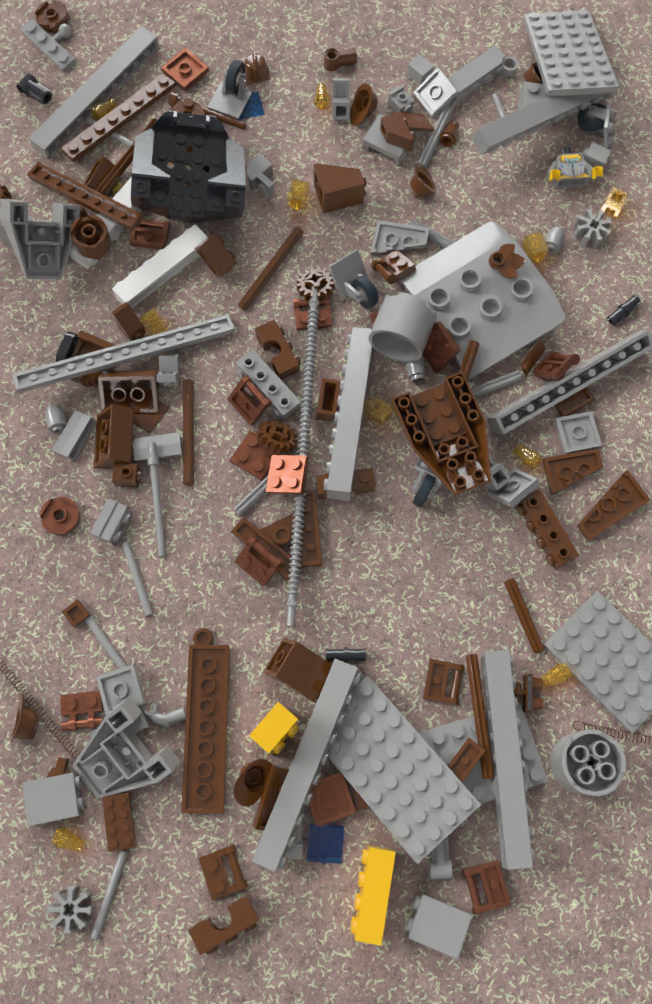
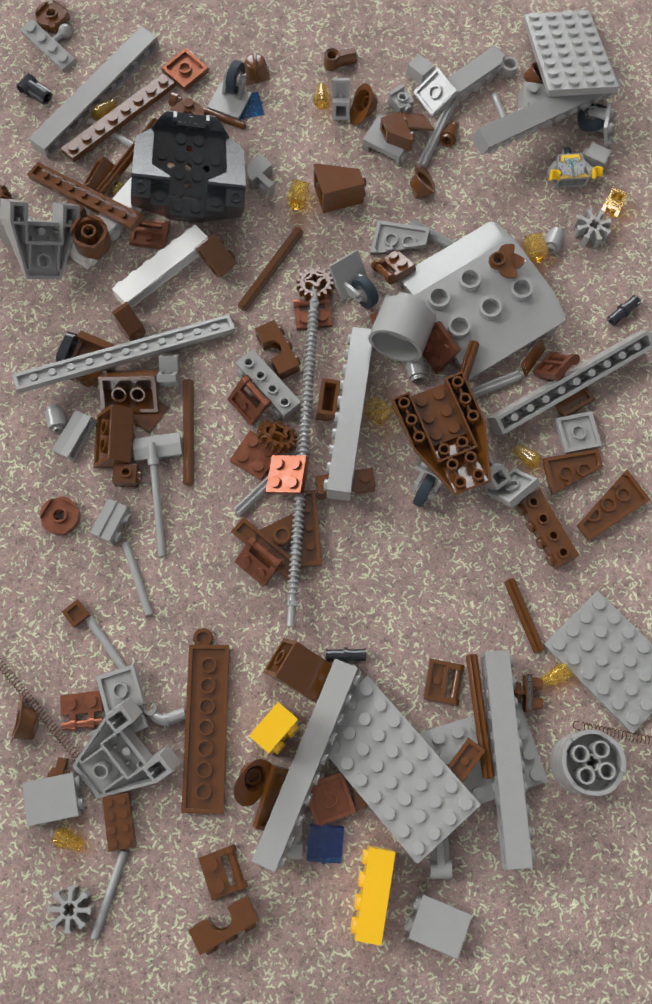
(150, 319): clear yellow brick -> none
(493, 886): copper plate -> none

